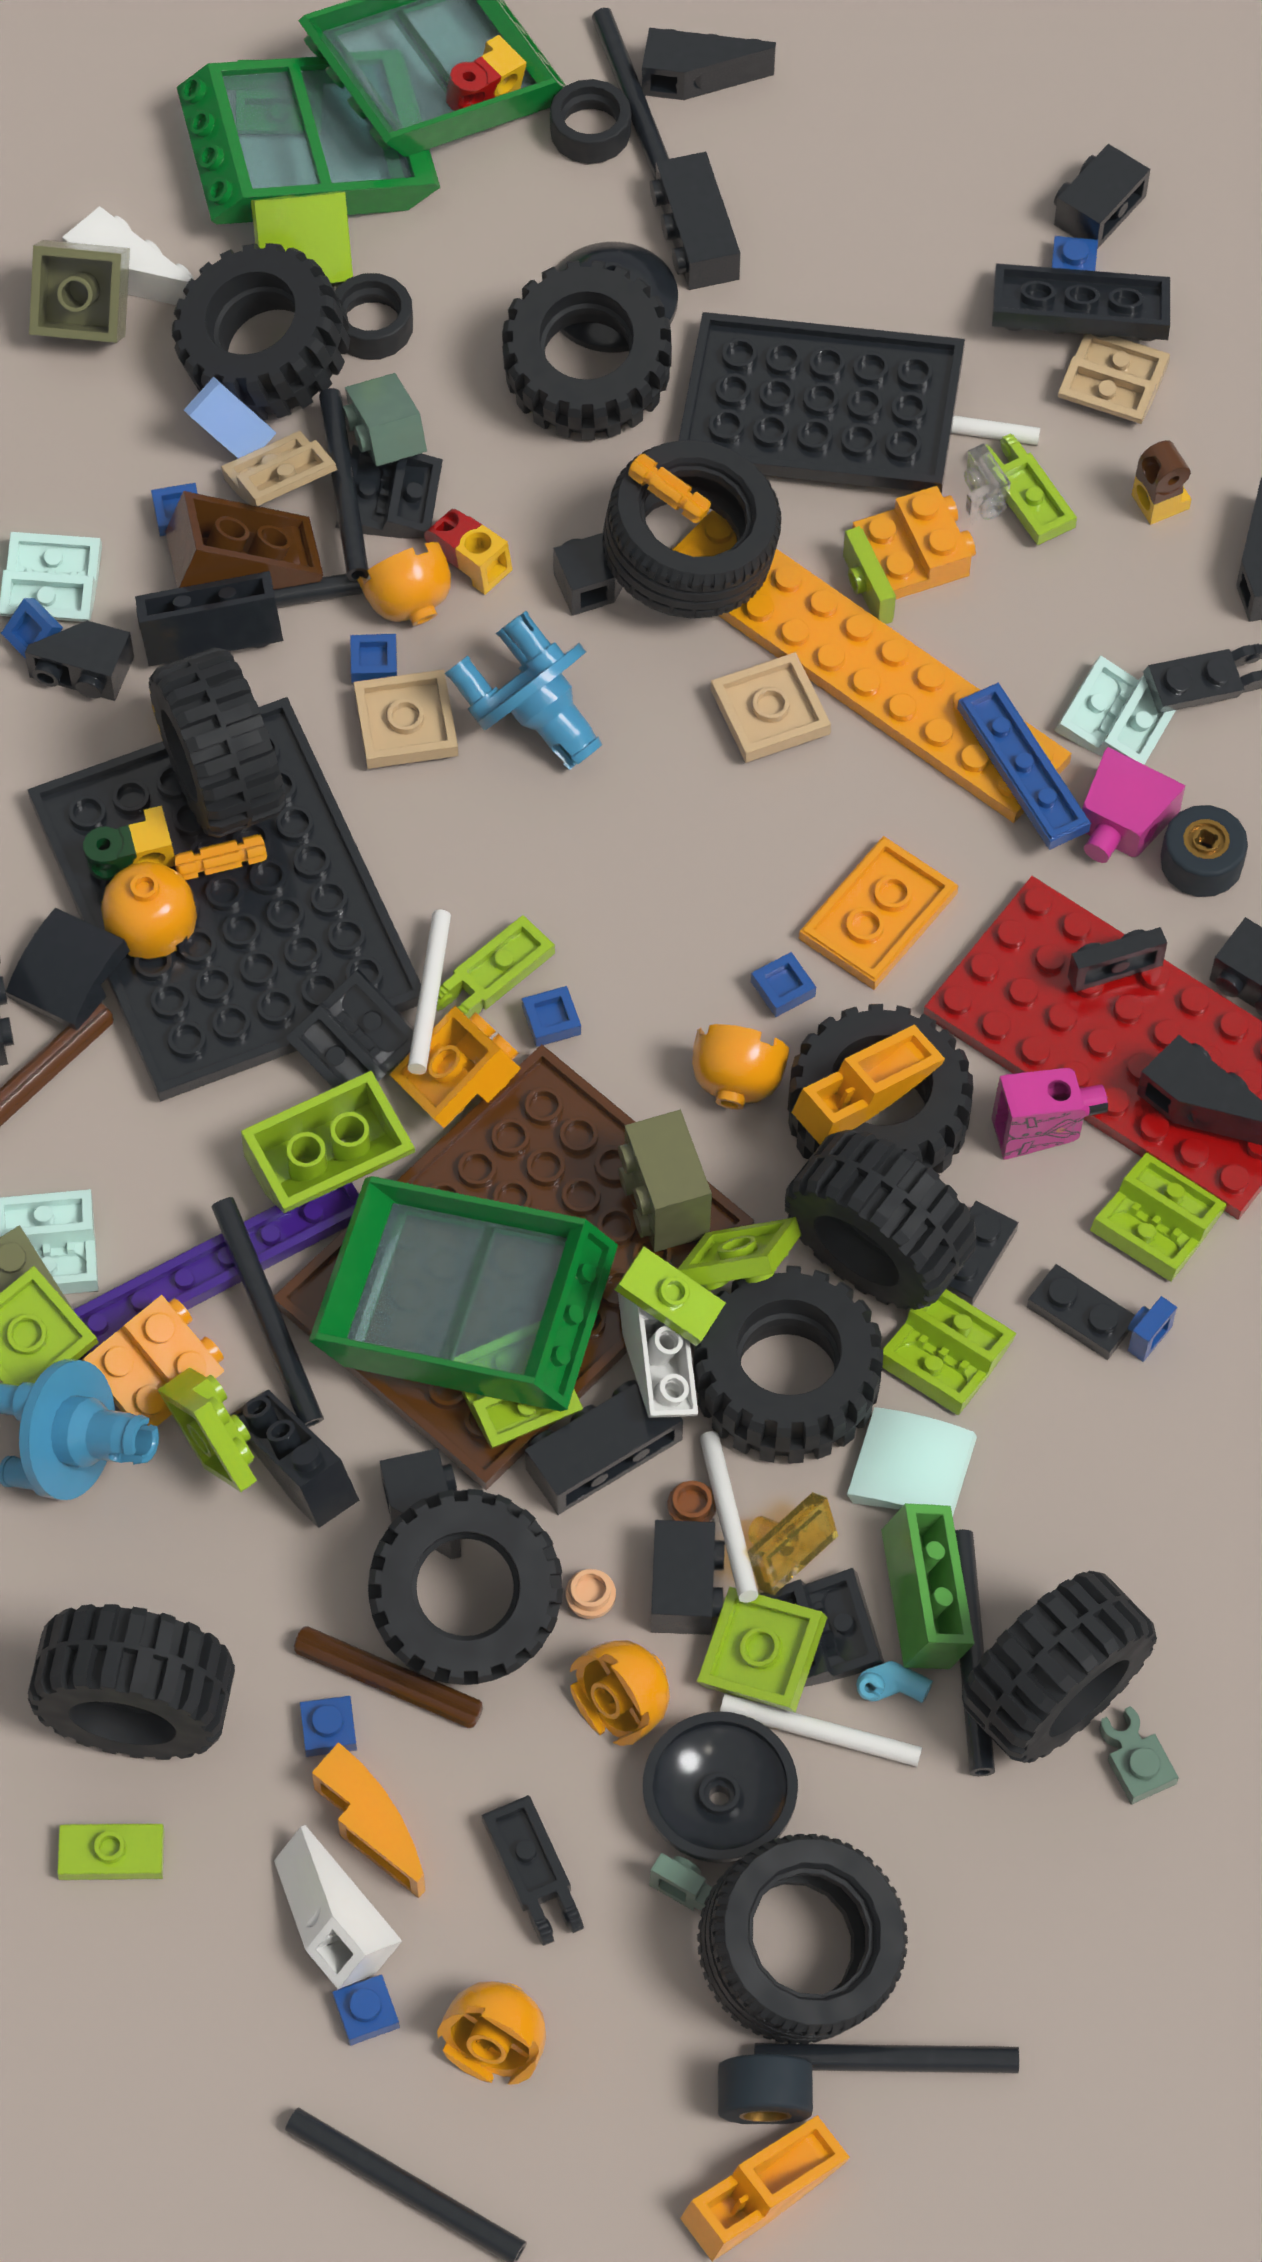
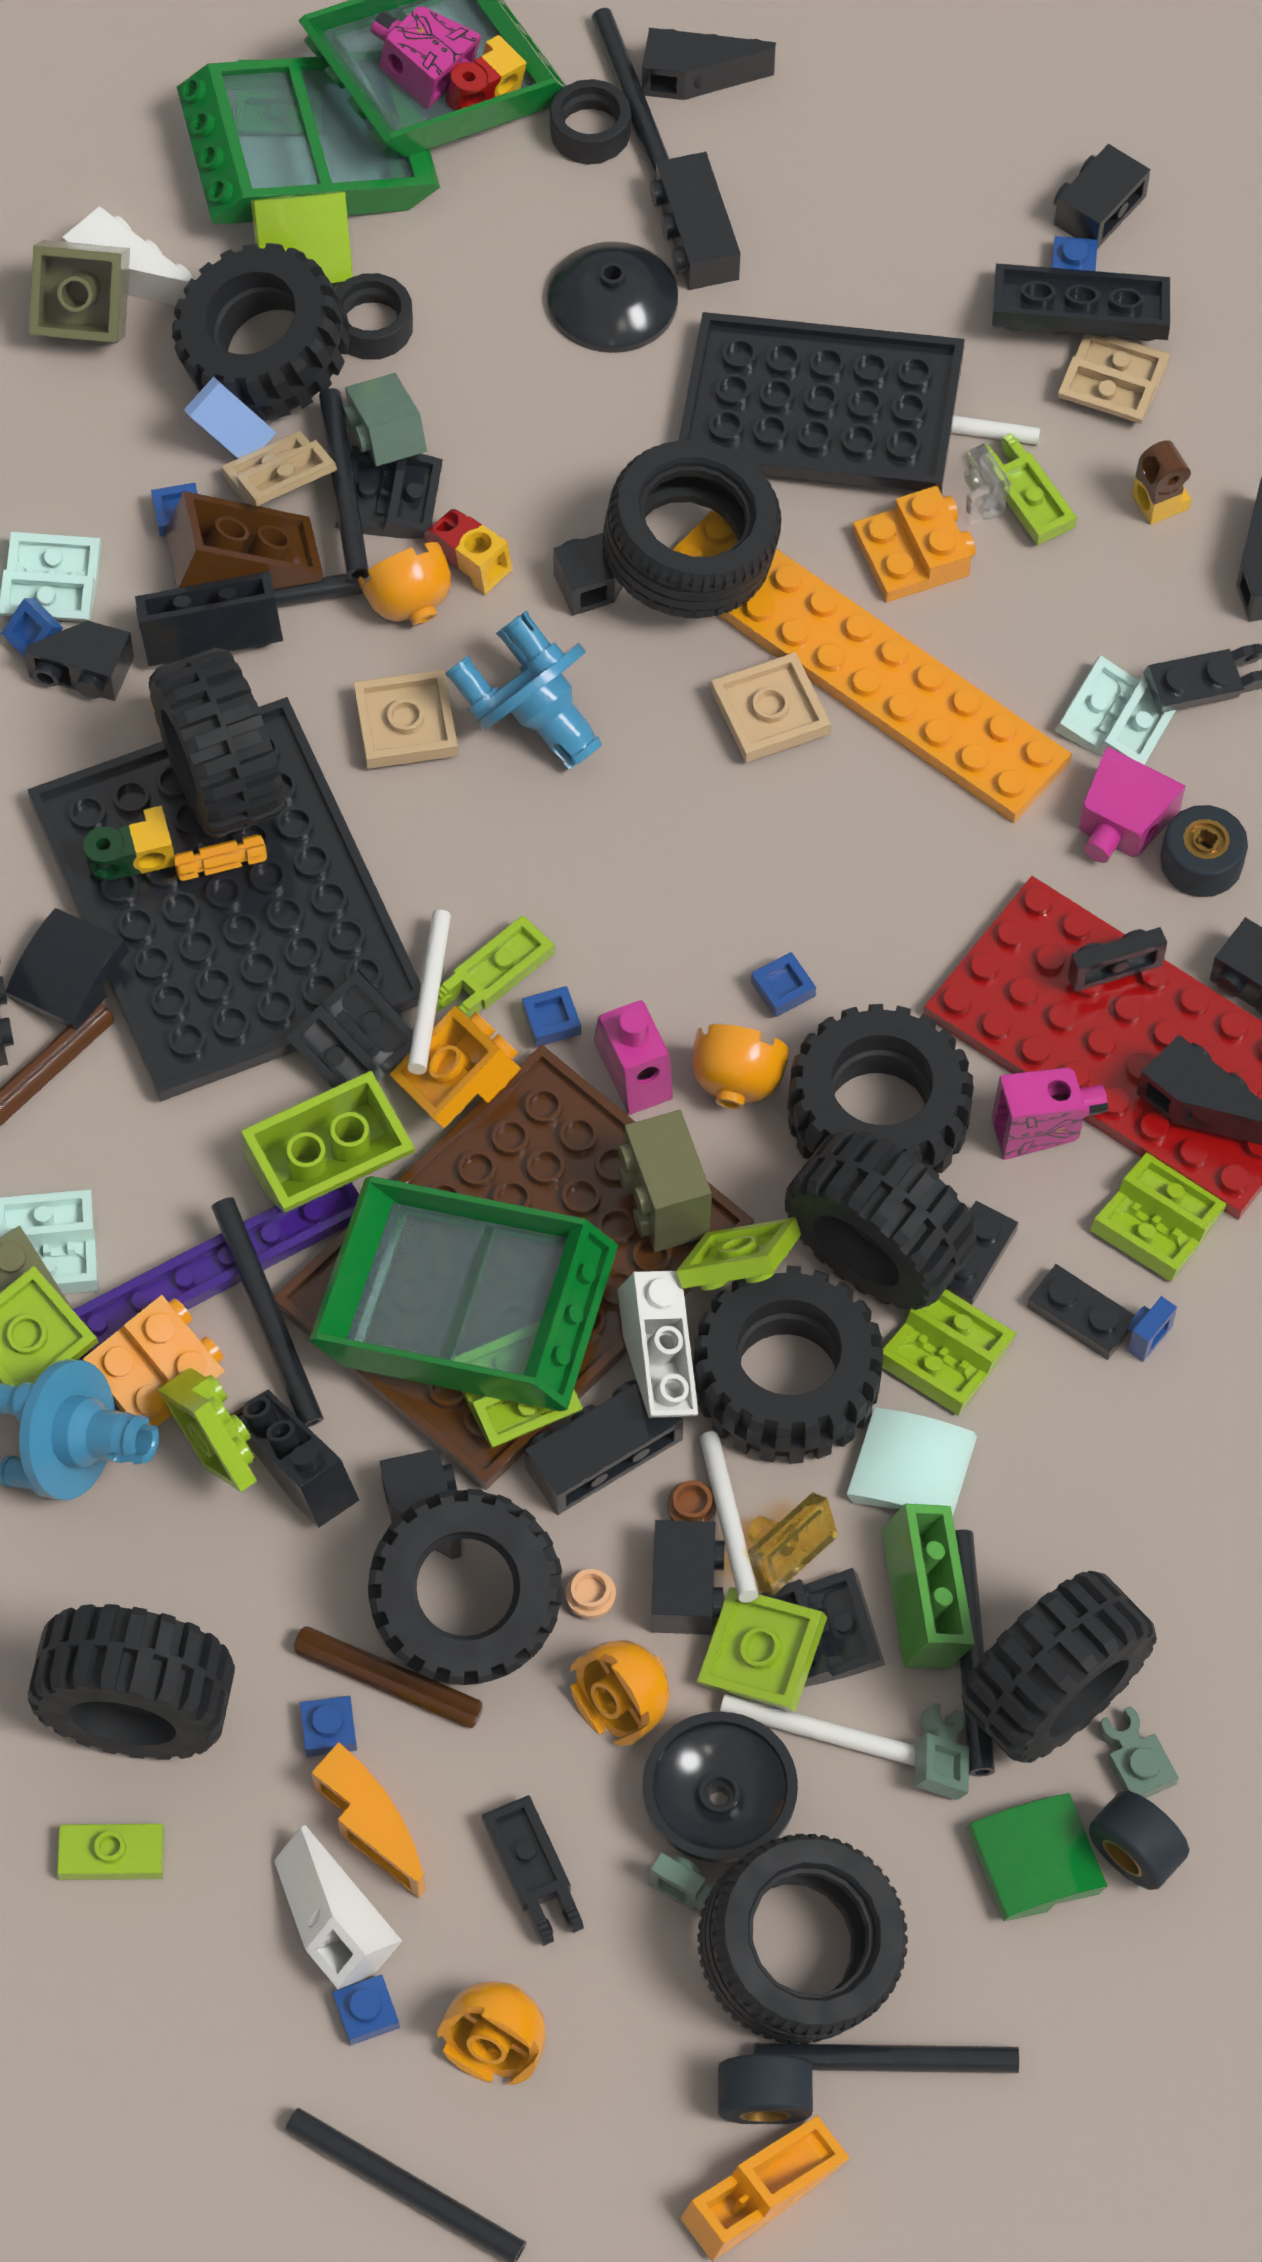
(149, 909): light orange cylinder -> none
(373, 656): blue plate -> none
(423, 51): none -> dark pink torso
(574, 298): black tyre -> none
(628, 1045): none -> dark pink torso
(669, 488): light orange axle -> none
(670, 1296): lime plate -> none
(867, 1083): light orange slope -> none
(868, 576): lime plate -> none
(878, 912): light orange tile -> none
(891, 1679): medium azure arm -> none
(939, 1759): none -> sand green plate
(1024, 766): blue tile -> none
(1036, 1856): none -> green slope
(1139, 1840): none -> black wheel

